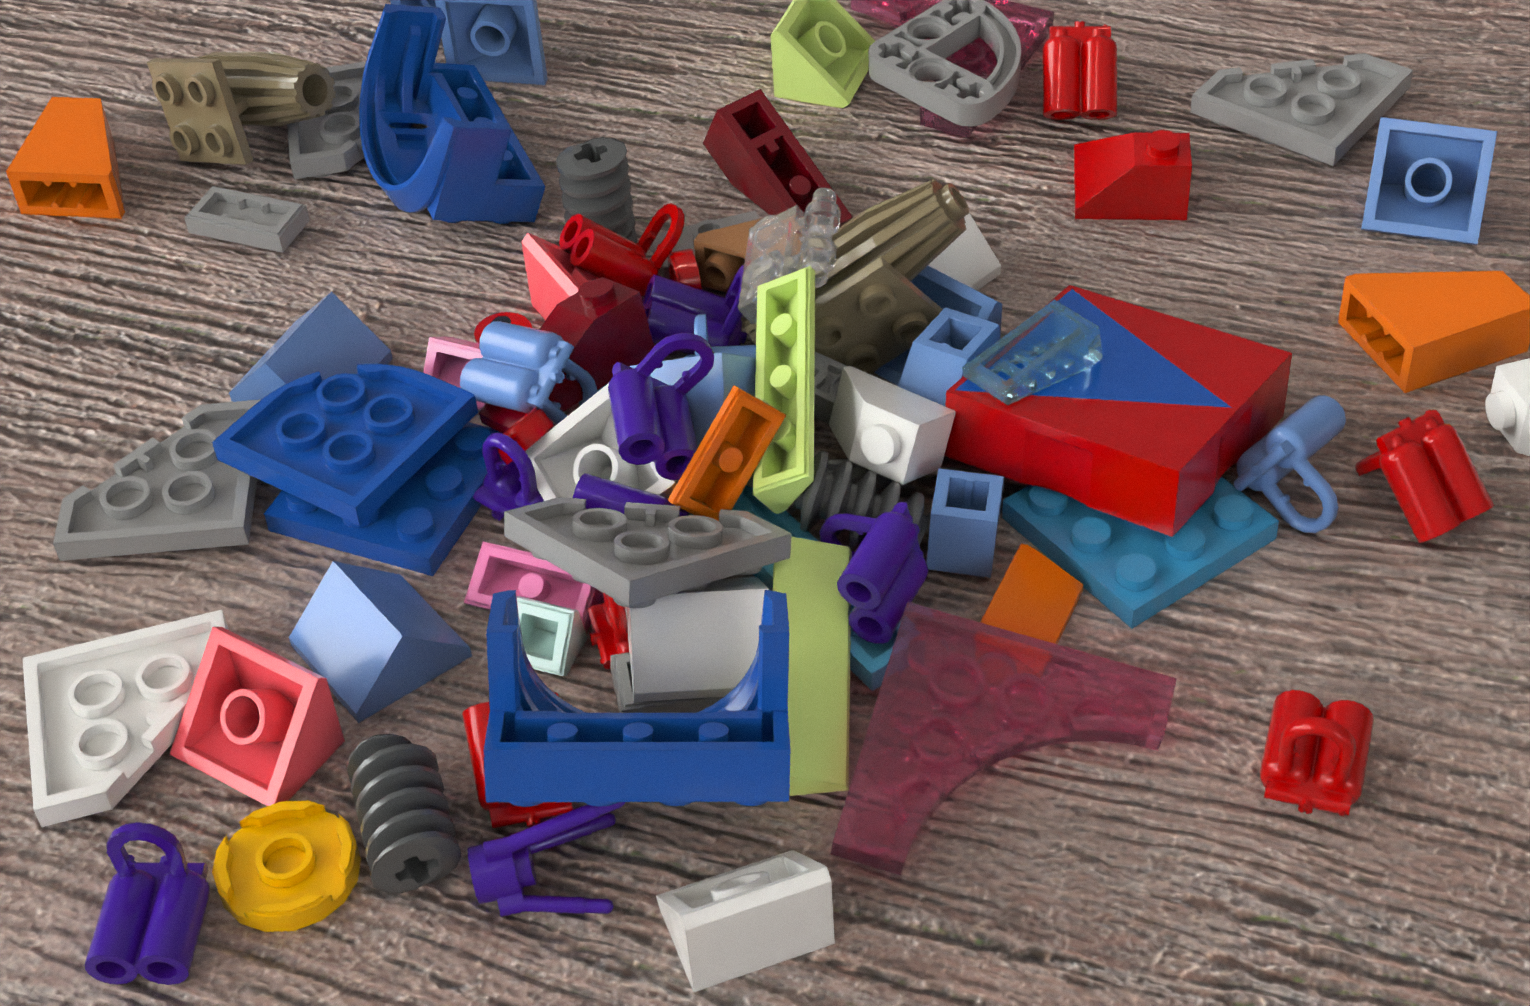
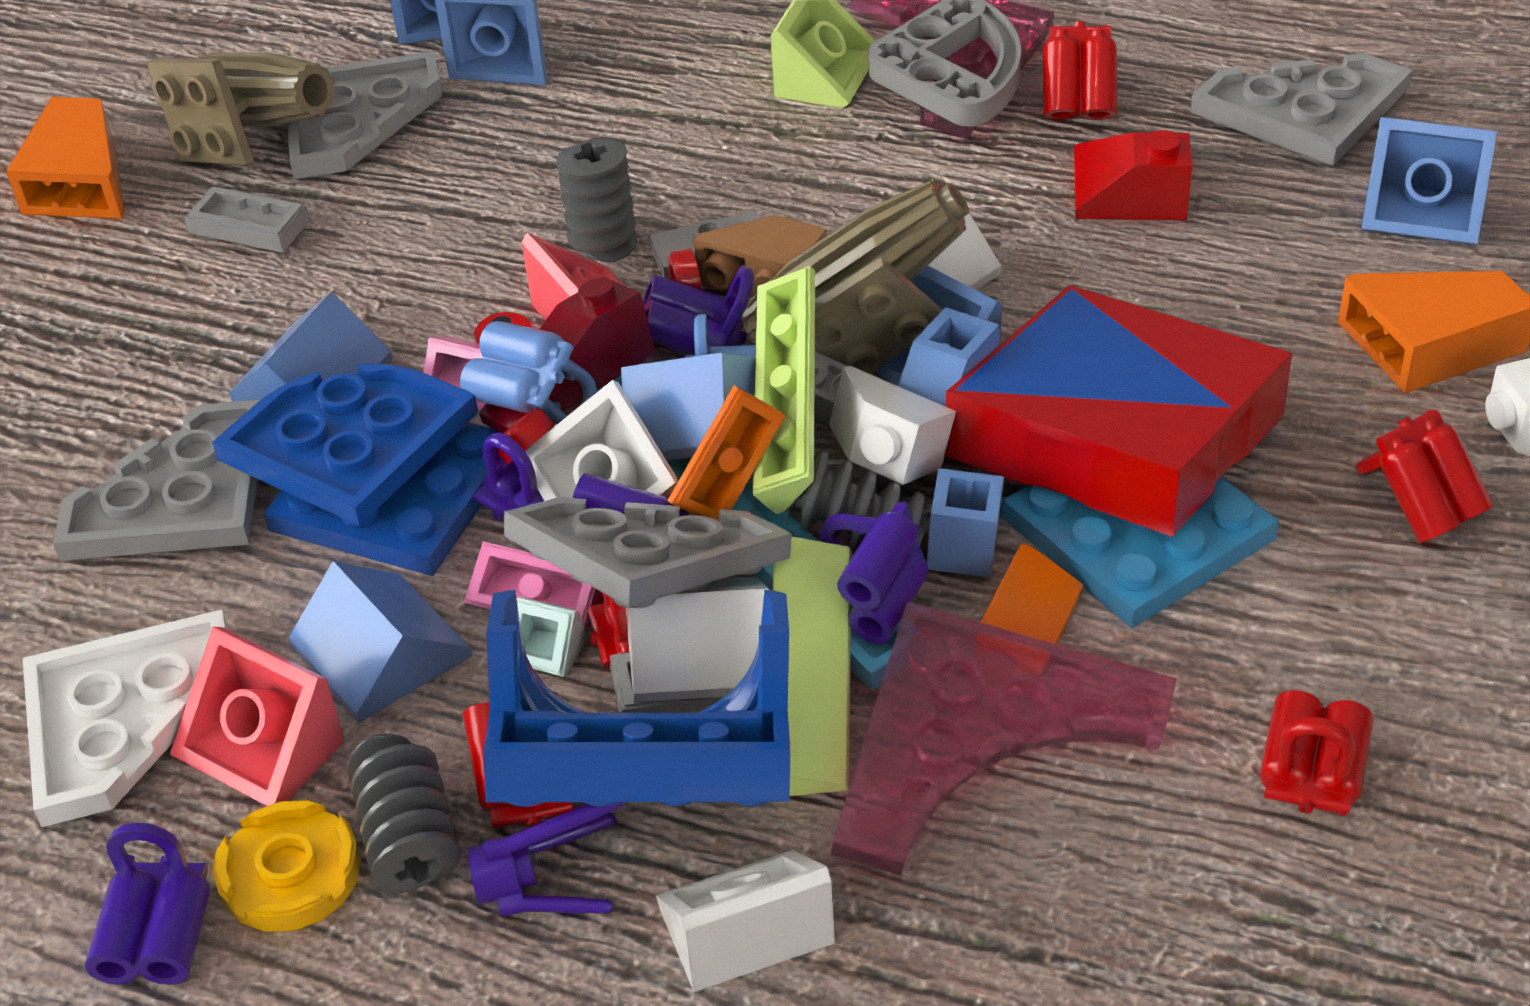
(467, 156): blue piece -> none
(616, 257): red piece -> none
(655, 417): dark purple piece -> none
(764, 156): dark red slope -> none
(788, 244): clear plate -> none
(1055, 332): clear light blue slope -> none
(1288, 449): medium blue piece -> none

